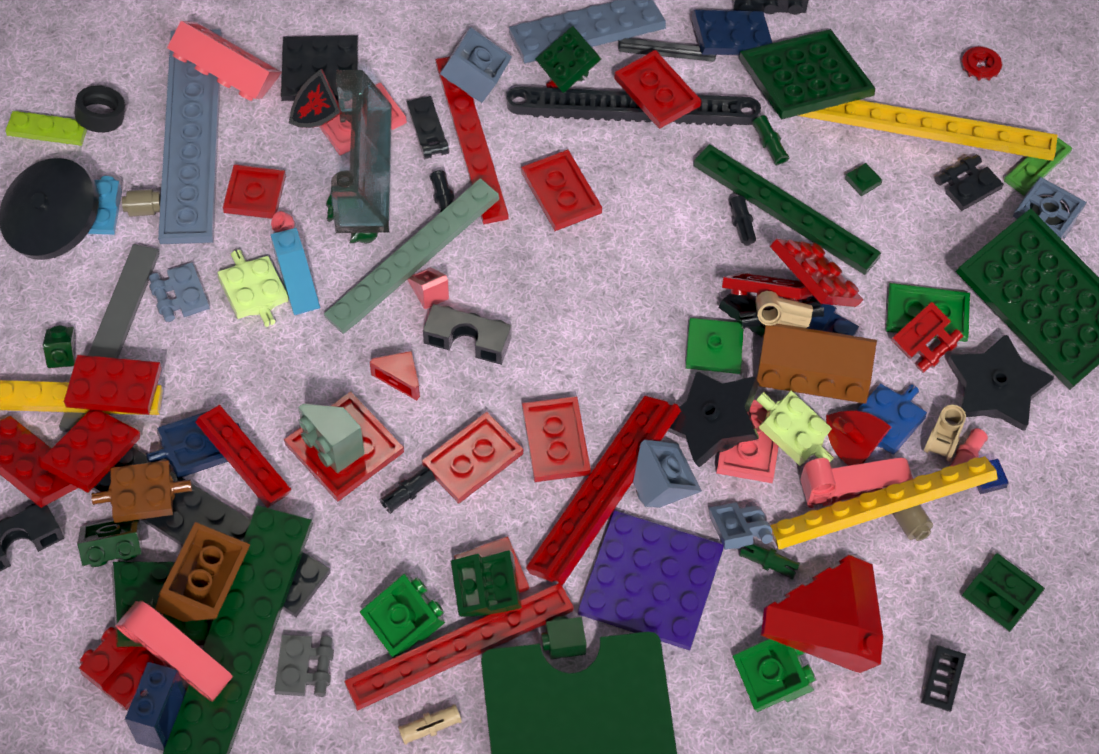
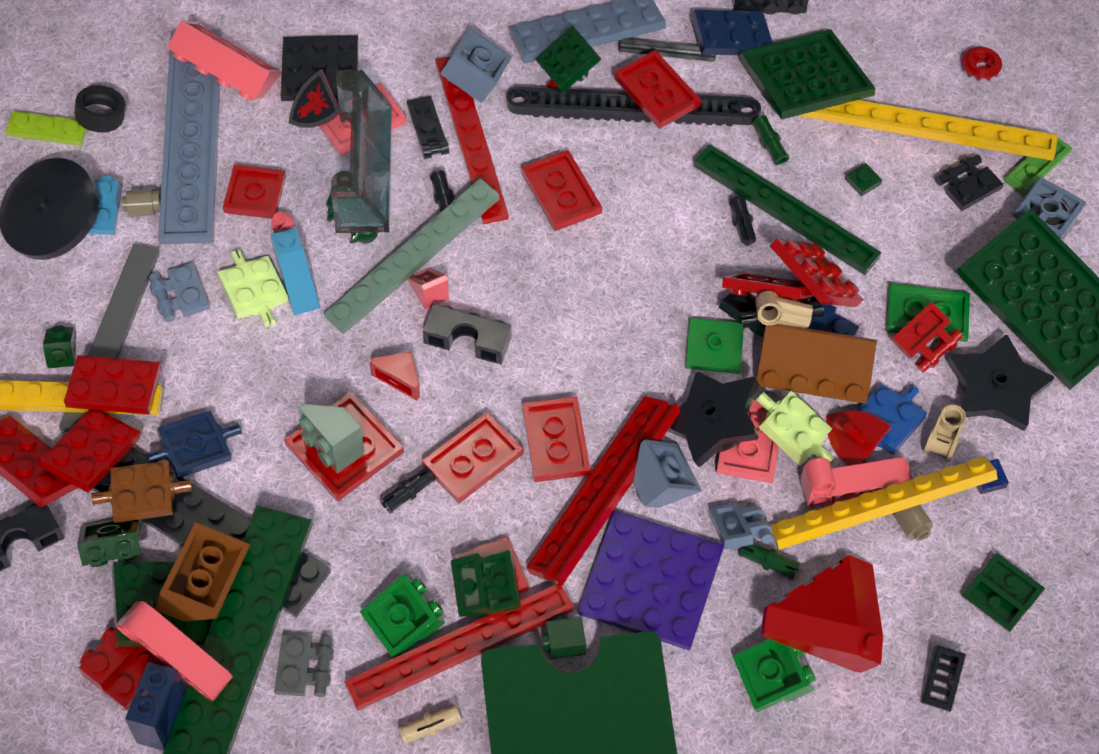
(243, 456): red plate -> none
(971, 447): coral pin -> none

